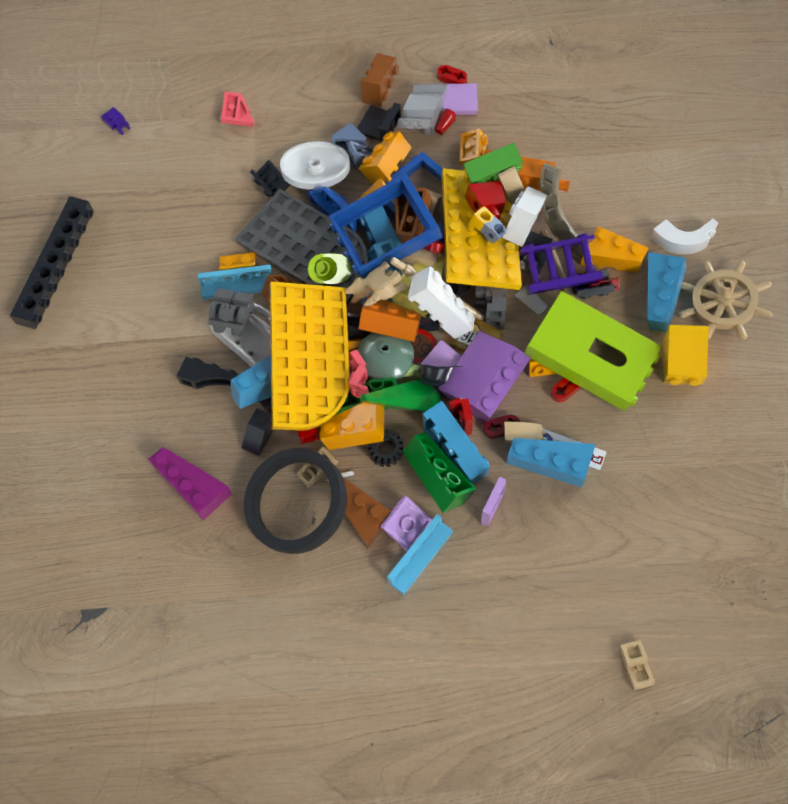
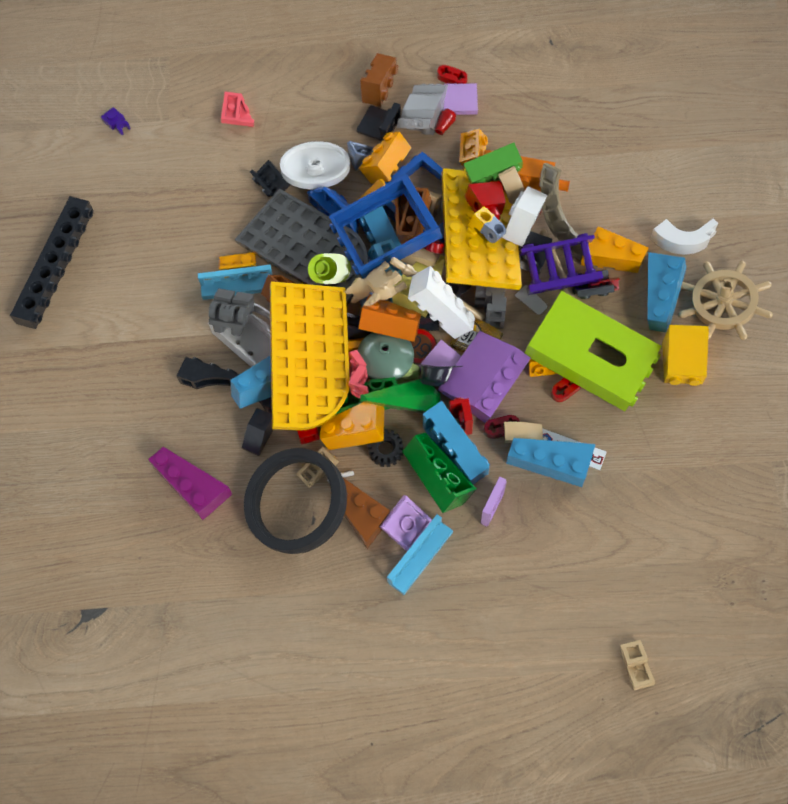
(346, 134): sand blue slope -> none

